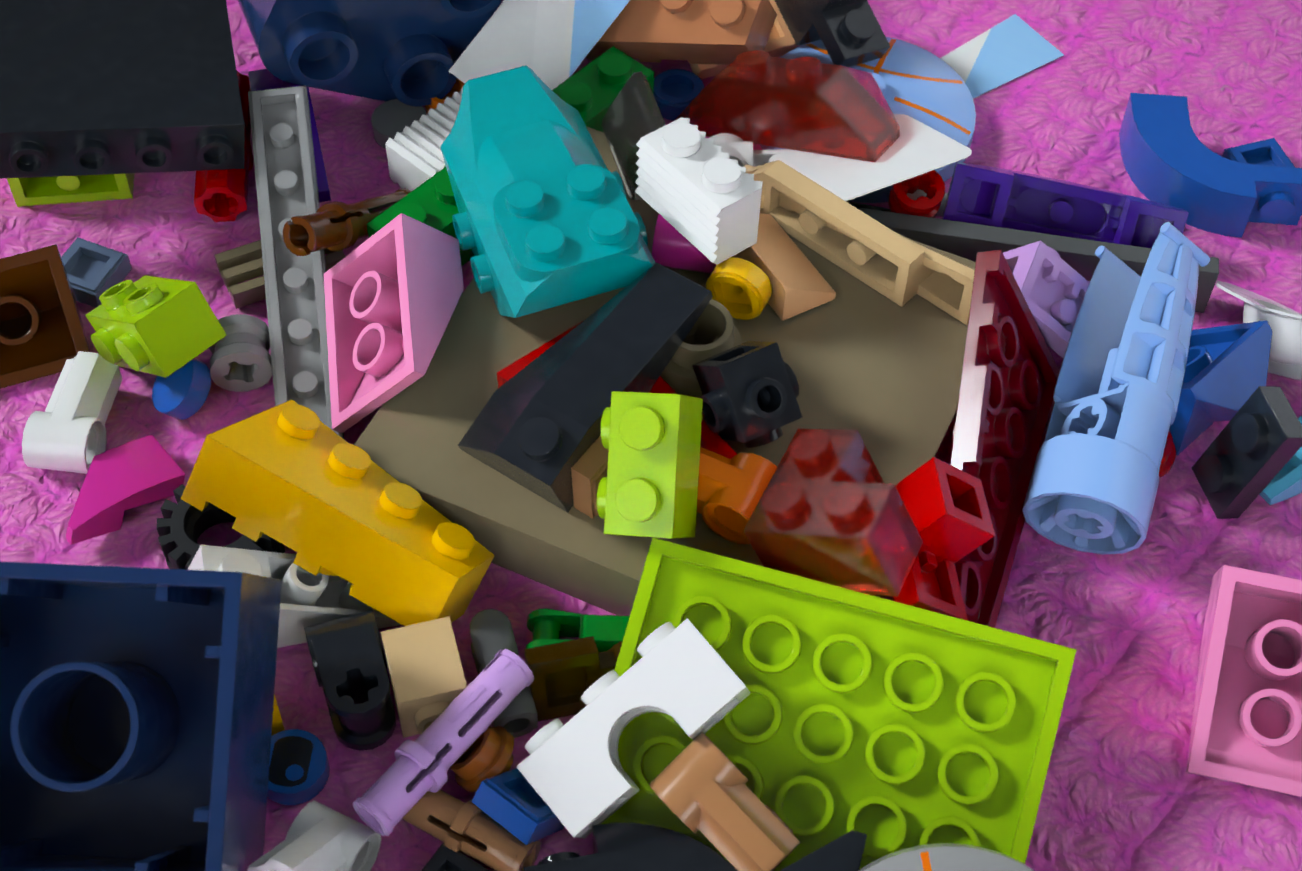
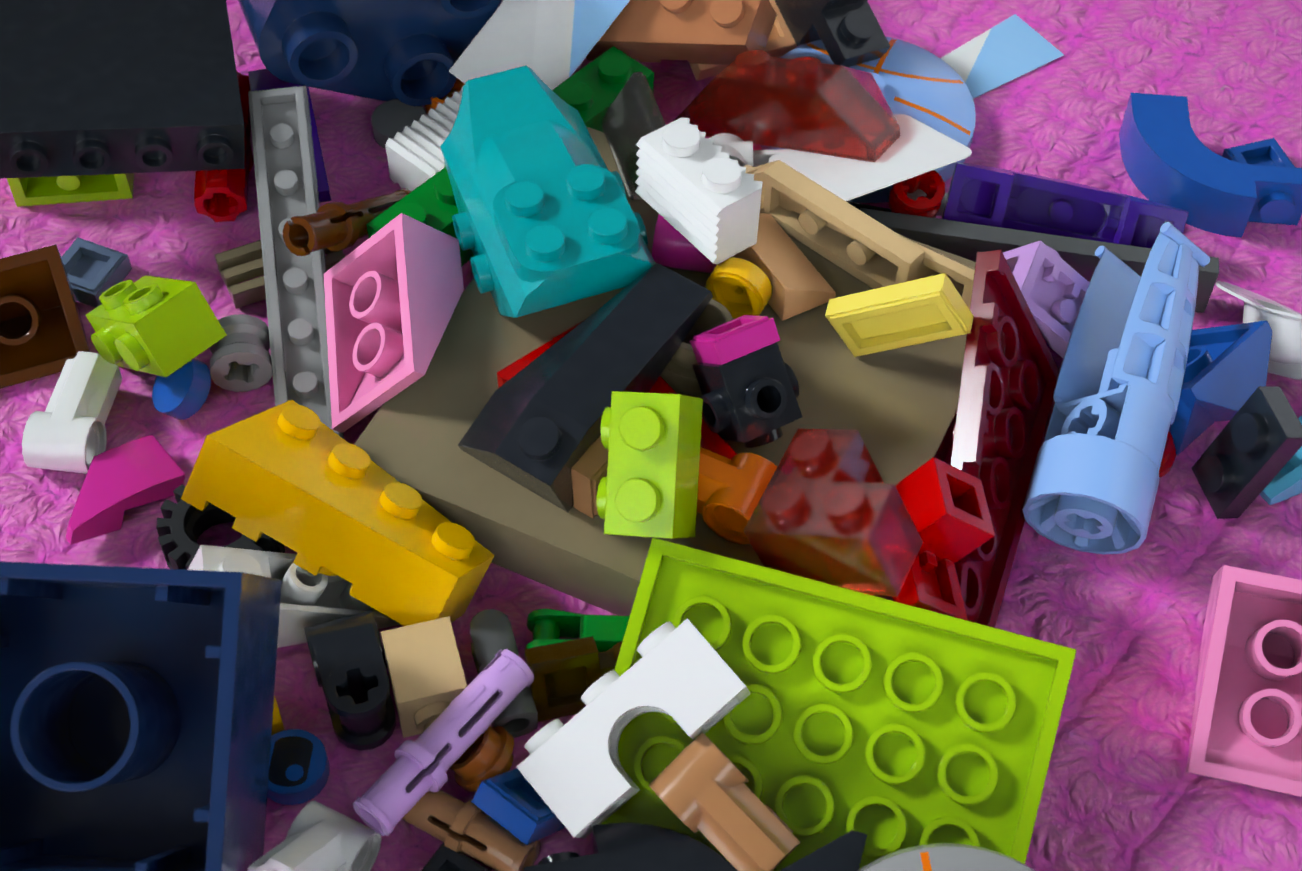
(675, 91): blue tile -> none
(734, 339): none -> dark pink tile
(900, 315): none -> light yellow tile

